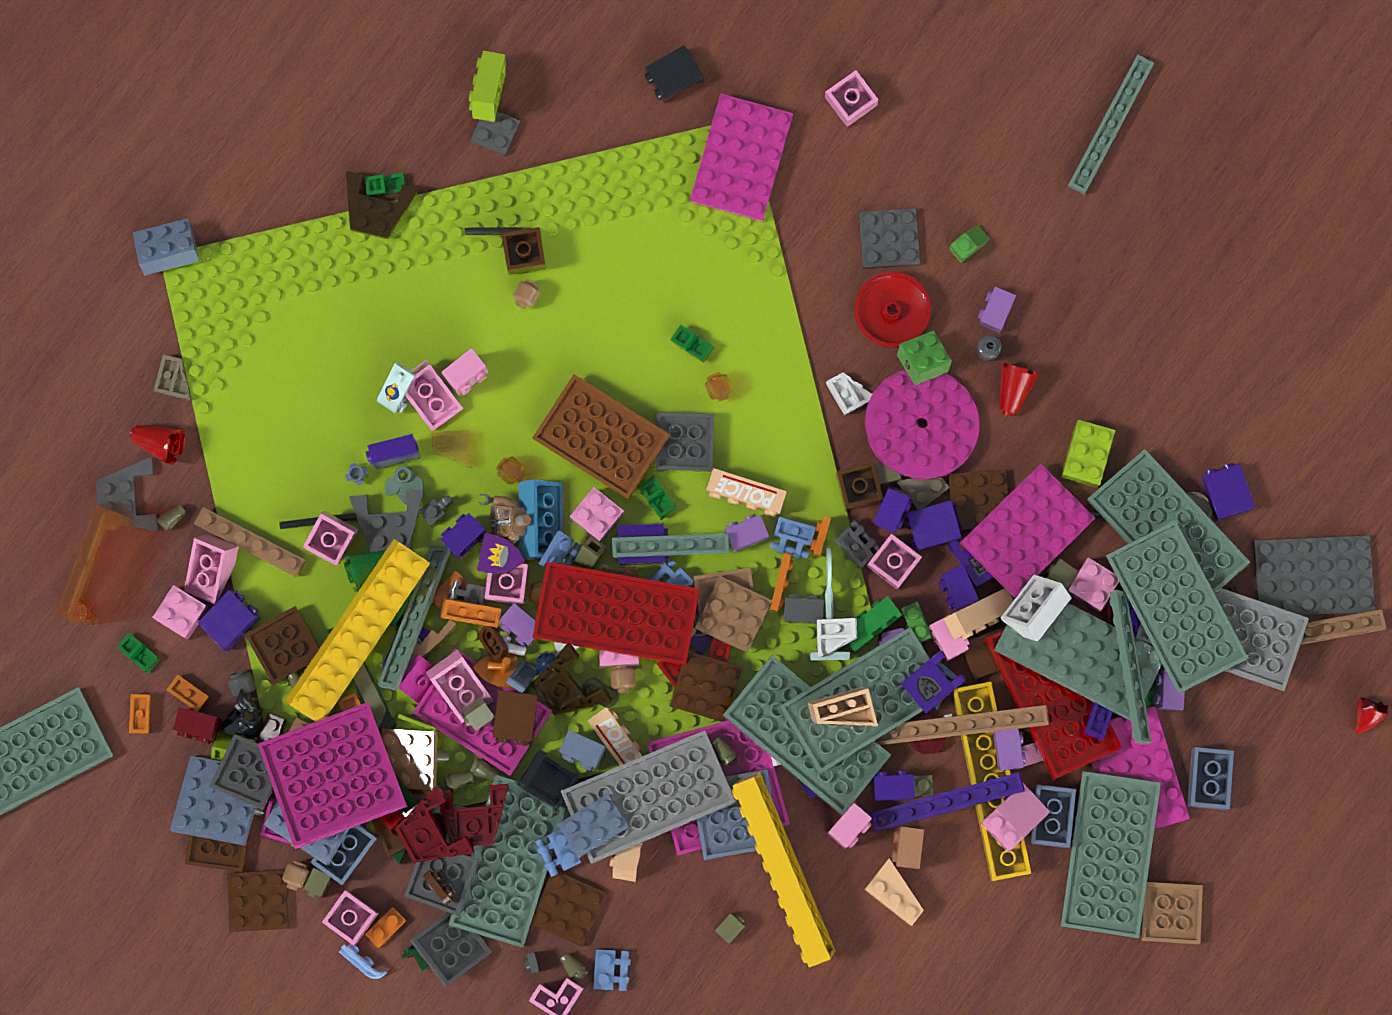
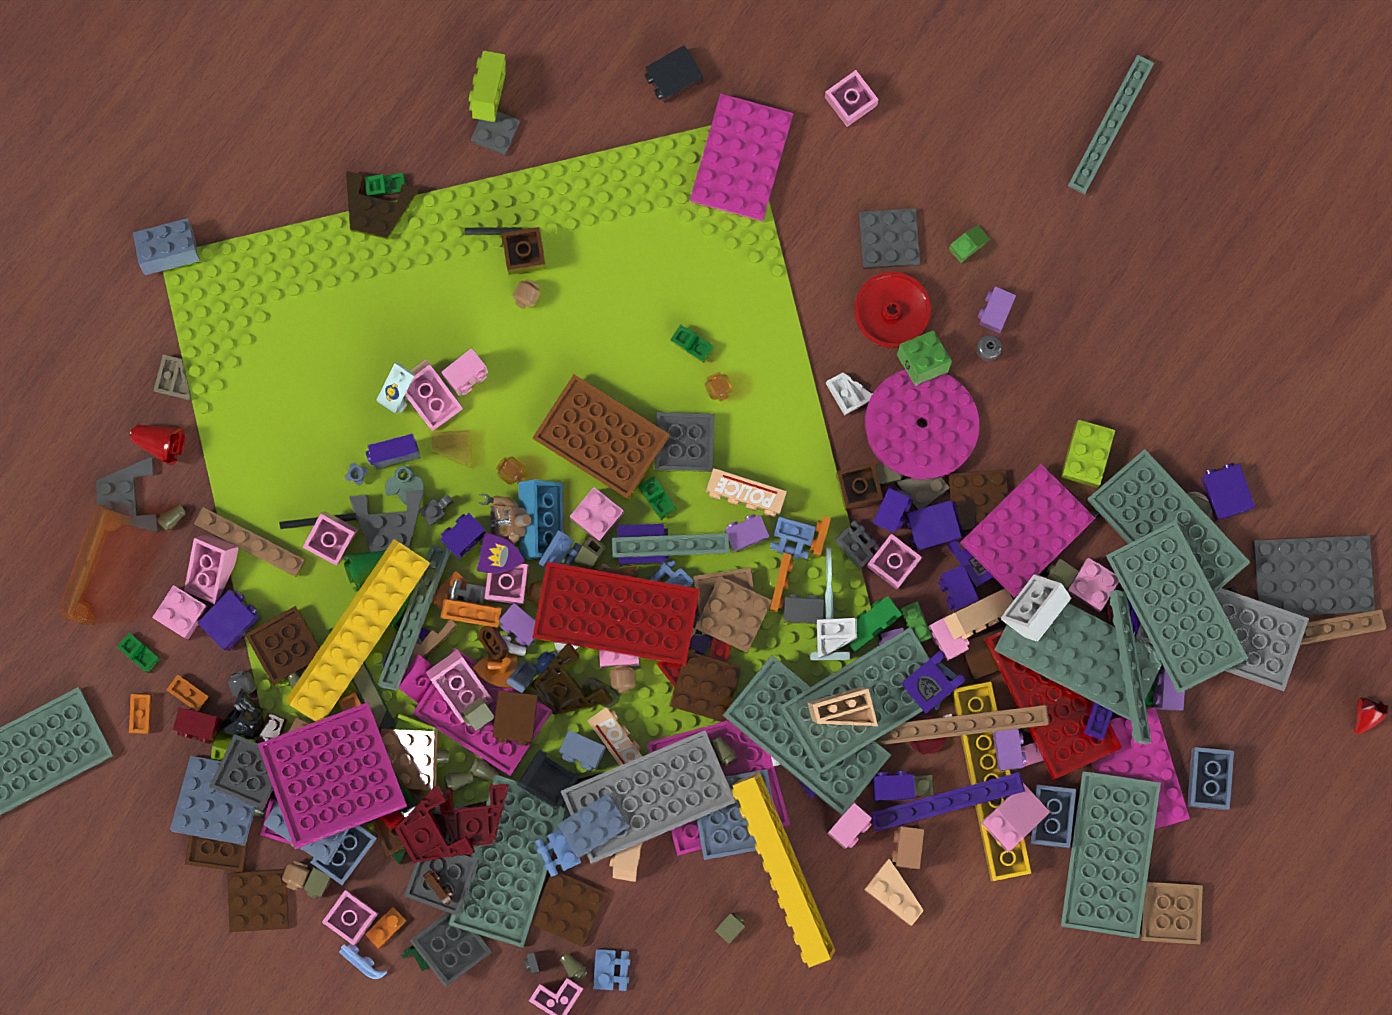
(1015, 387): red cone -> none

